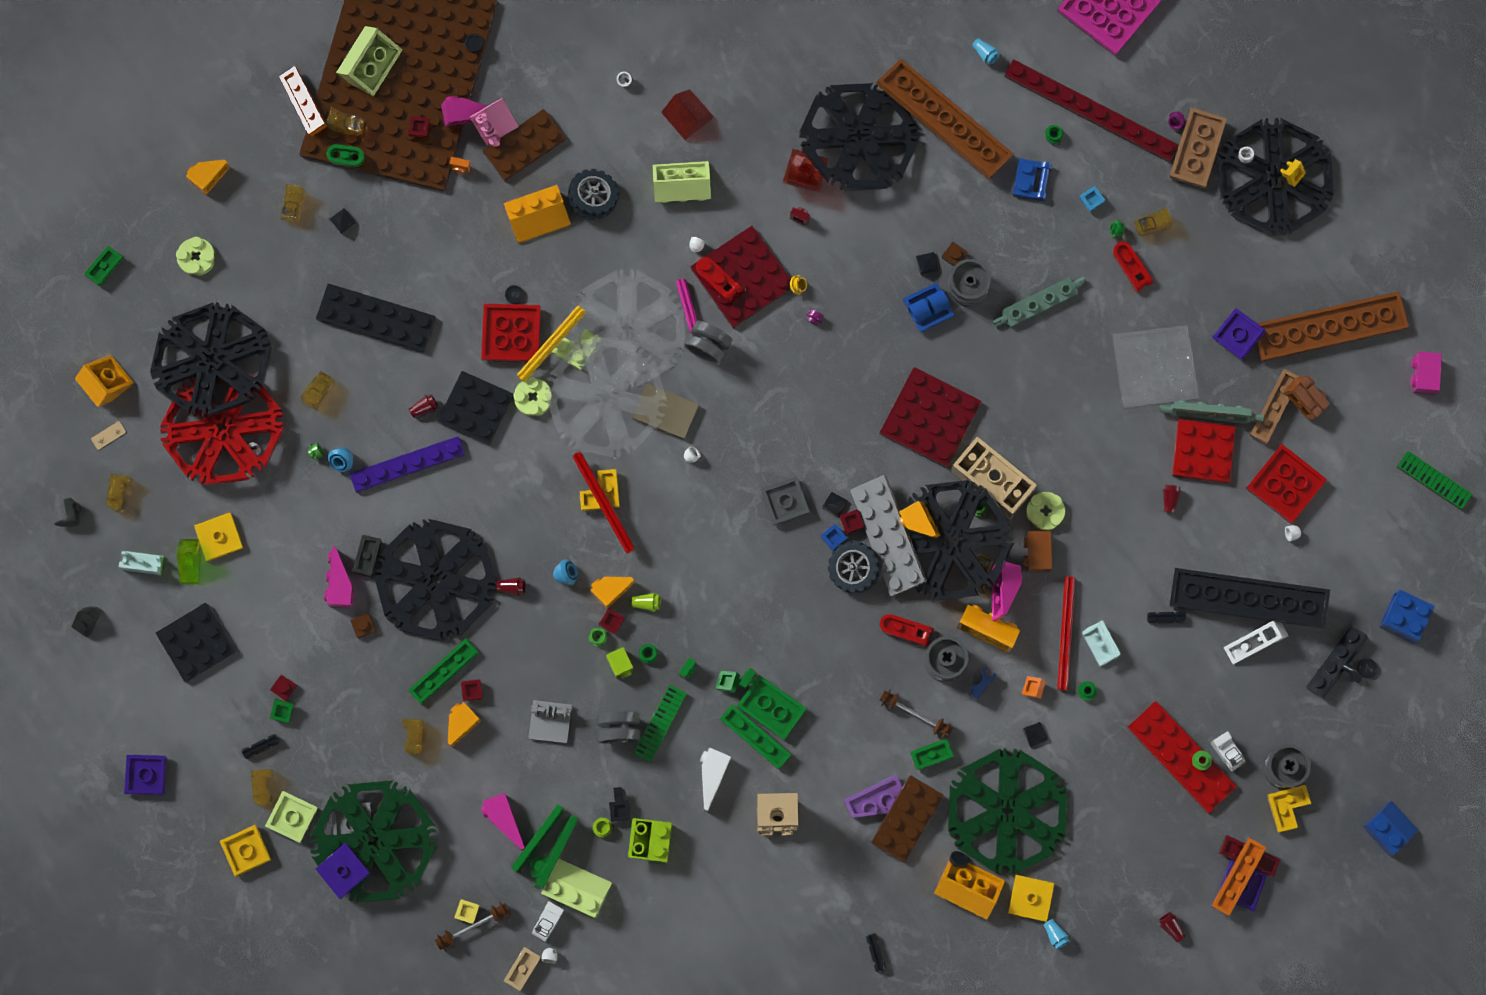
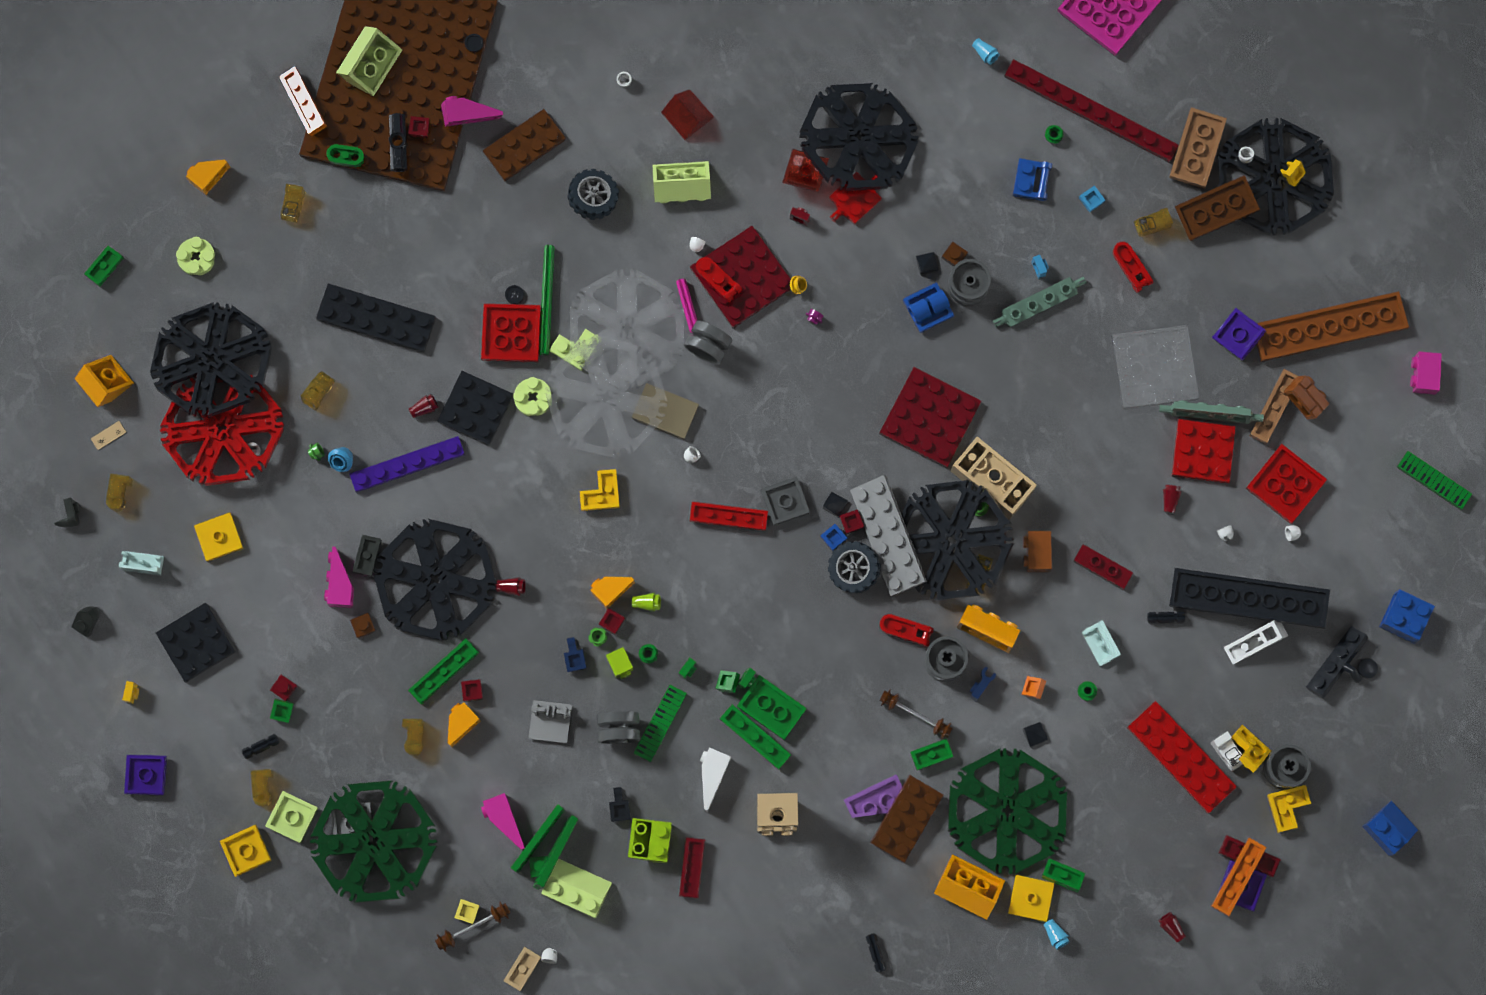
(131, 692): none -> yellow plate
(189, 561): clear neon green slope -> none
(342, 220): black slope -> none
(343, 871): dark purple plate -> none
(345, 123): clear yellow leg -> none
(398, 154): none -> black piece
(460, 165): orange plate -> none
(494, 122): bright pink hinge -> none
(537, 214): light orange slope -> none
(546, 302): none -> green axle
(547, 921): white leg -> none
(551, 343): yellow axle -> none
(566, 572): dark azure cone -> none
(574, 658): none -> dark blue plate
(602, 827): lime plate -> none
(603, 502): red axle -> none
(692, 868): none -> dark red plate
(728, 516): none -> red plate
(854, 203): none -> red plate
(917, 518): light orange slope -> none
(944, 118): dark orange plate -> none
(959, 859): black piece -> none
(1005, 590): dark pink slope -> none
(1037, 518): yellowish green plate -> none
(1040, 266): none -> dark azure plate
(1063, 875): none -> green plate
(1066, 633): red axle -> none
(1103, 567): none -> dark red plate
(1117, 229): green plate -> none
(1173, 123): magenta plate -> none
(1195, 760): bright green plate -> none
(1217, 208): none -> reddish brown plate
(1225, 533): none -> white hinge
(1254, 749): none -> yellow plate

